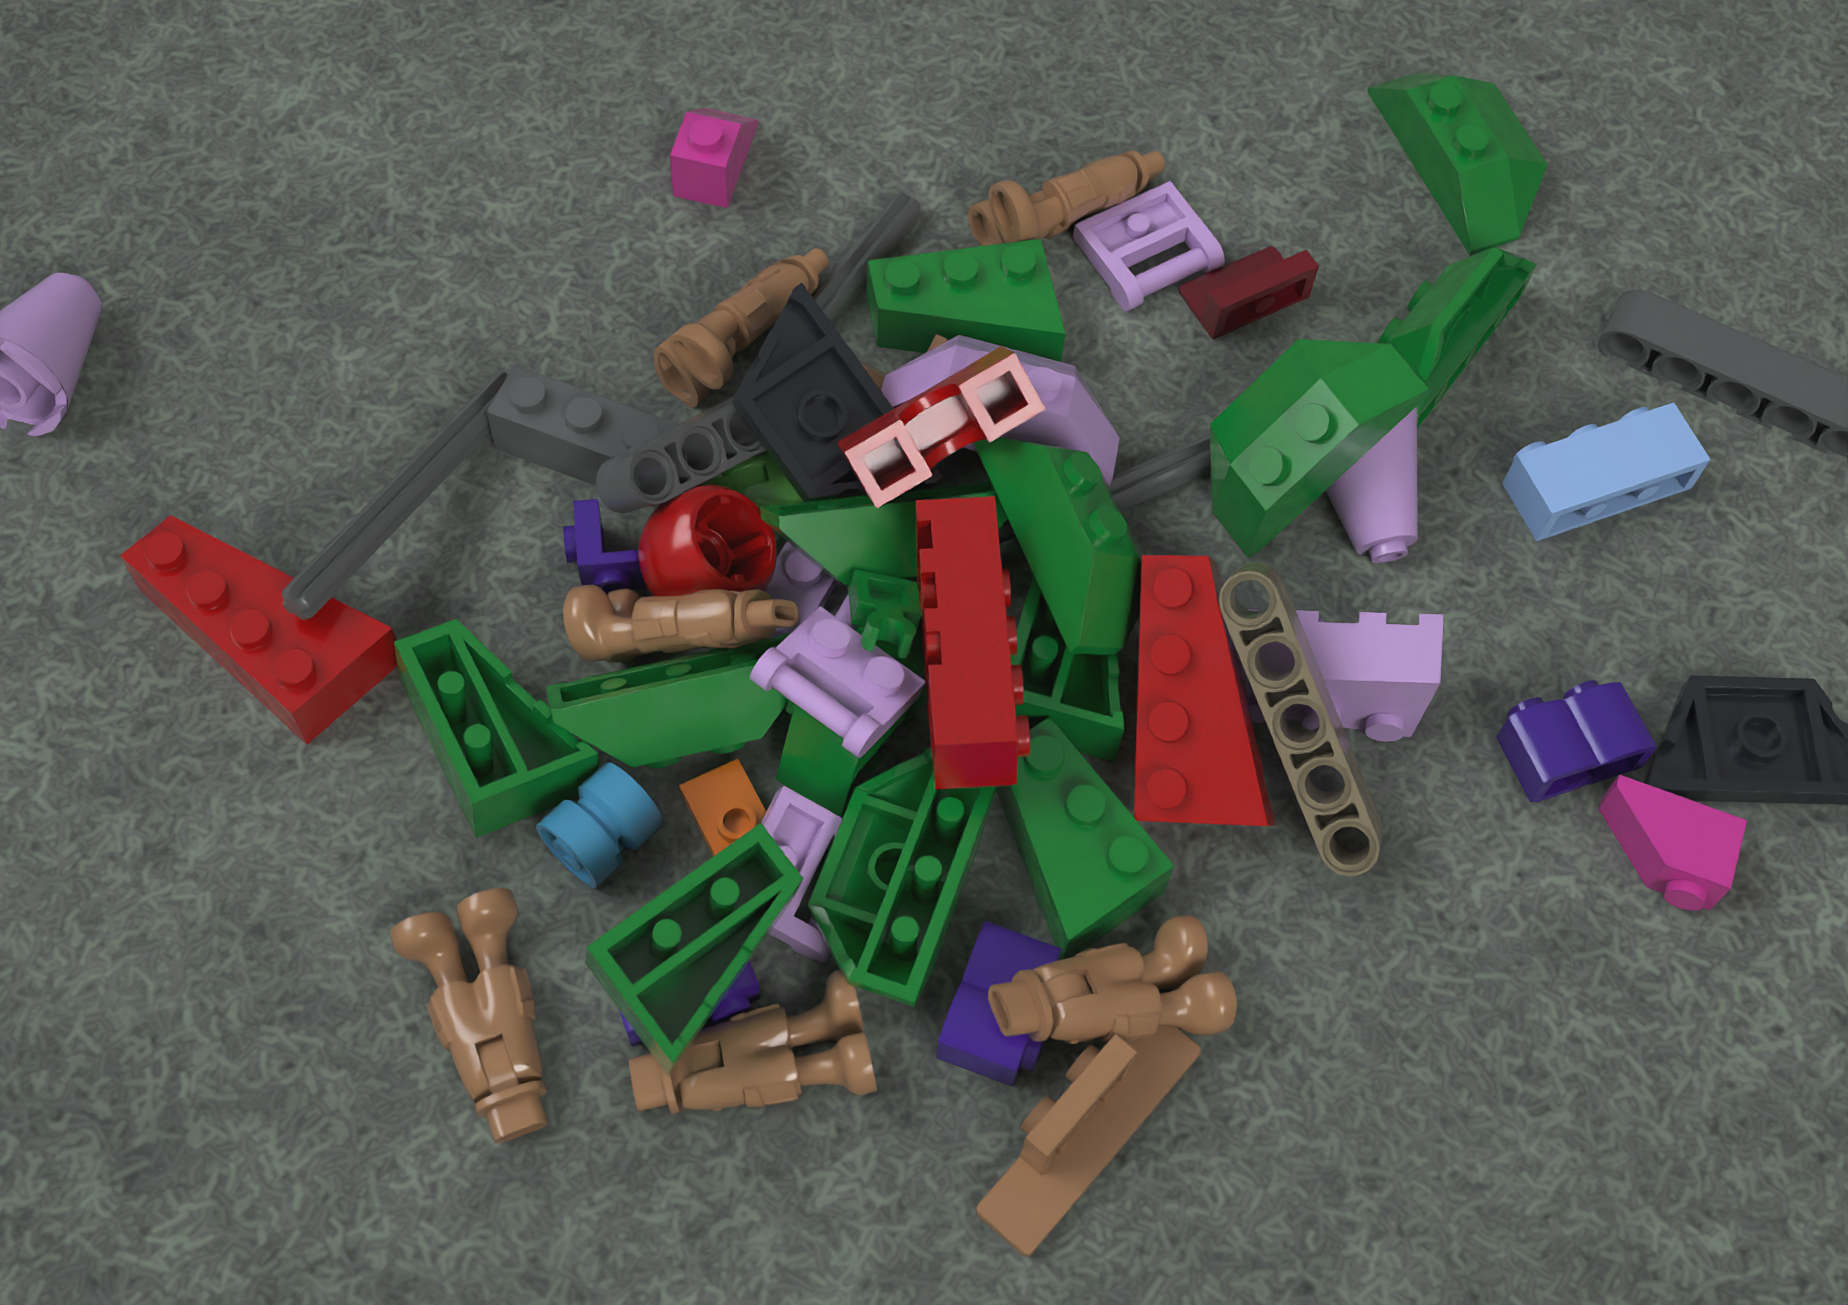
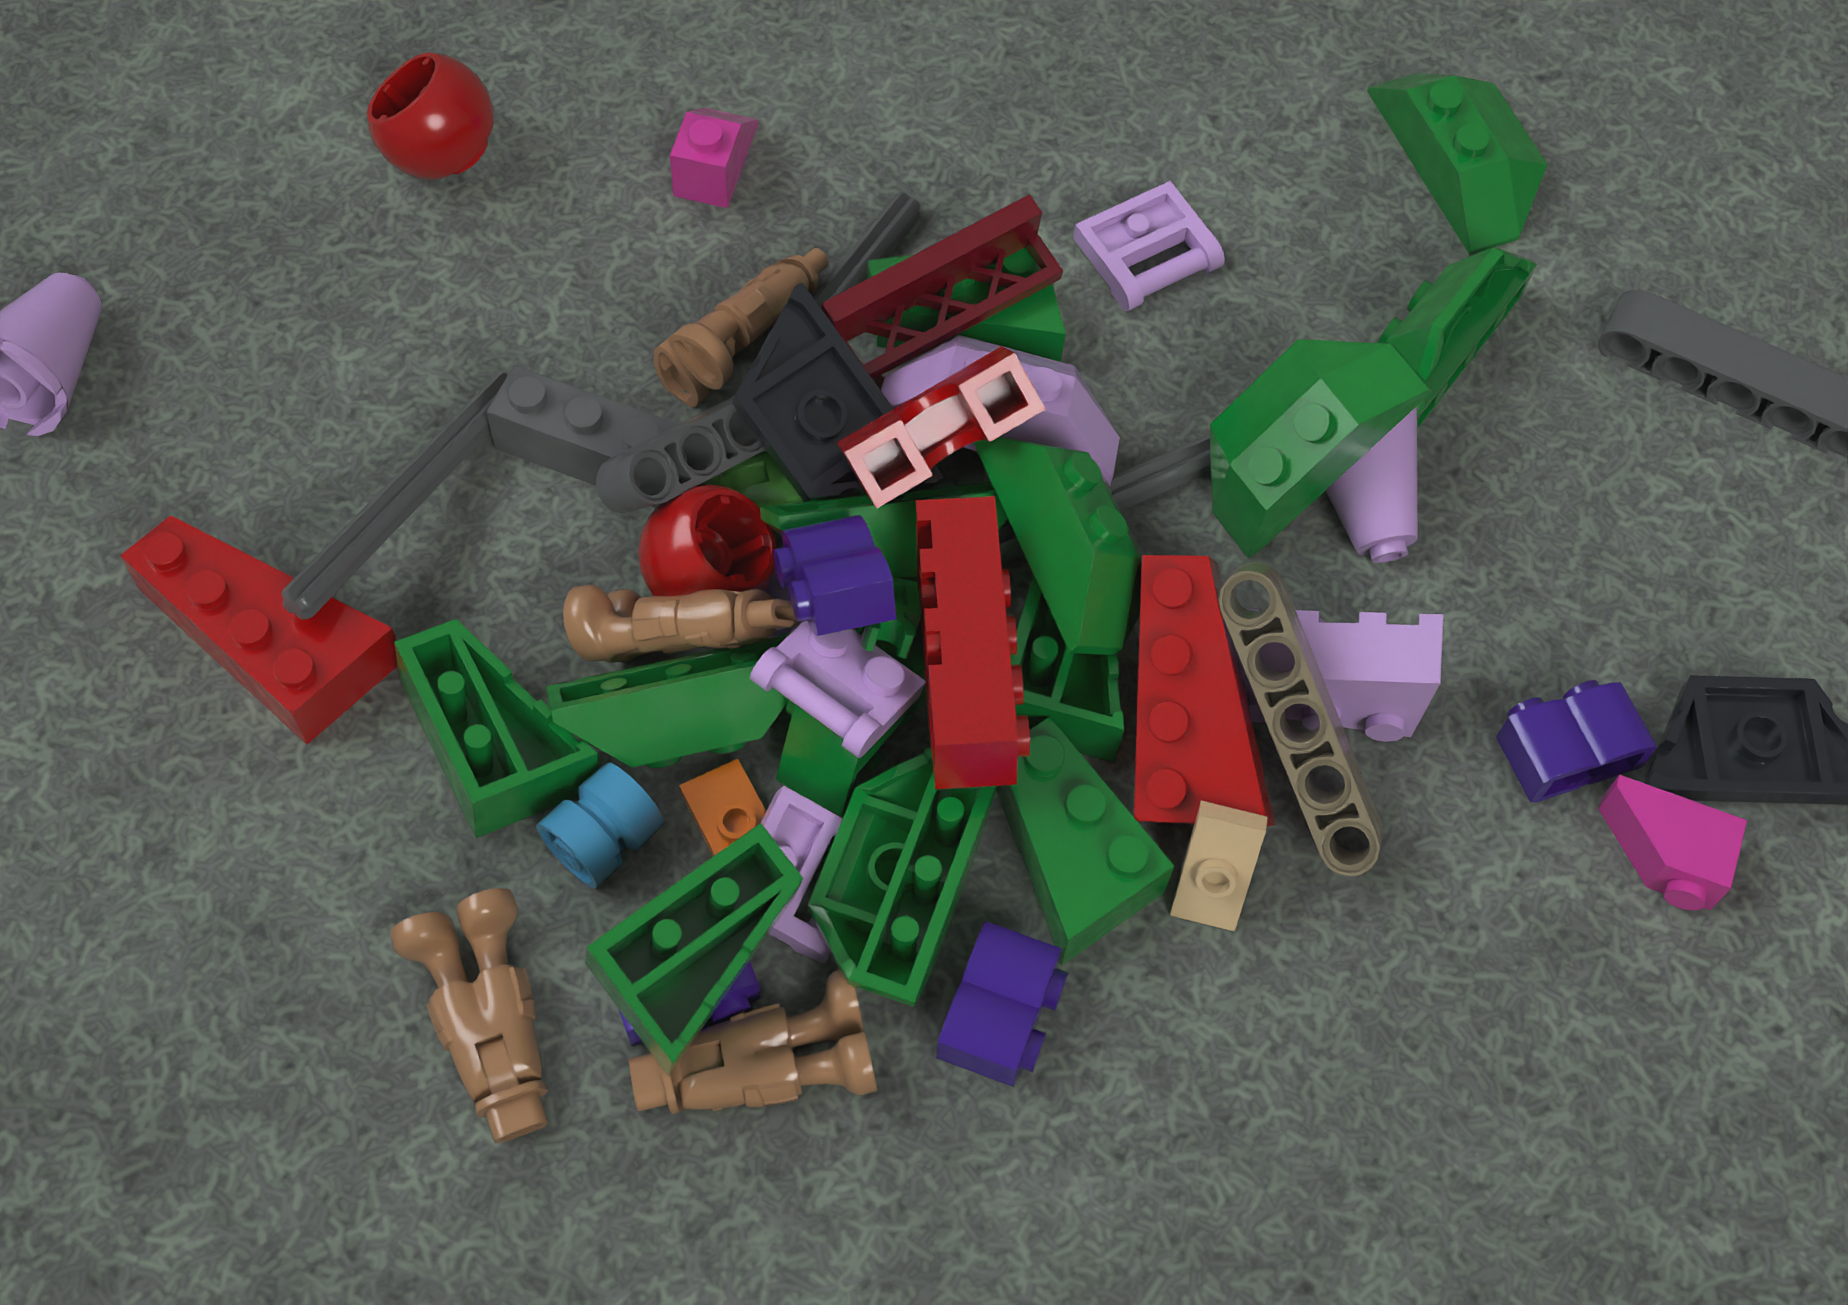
(431, 117): none -> red wheel
(586, 547): dark purple bracket -> none
(835, 575): none -> dark purple brick
(939, 269): none -> dark red fence
(1064, 199): medium nougat piece -> none
(1083, 1132): medium nougat bracket -> none
(1118, 992): medium nougat piece -> none
(1218, 865): none -> tan plate
(1249, 289): dark red panel -> none
(1604, 470): light blue brick -> none

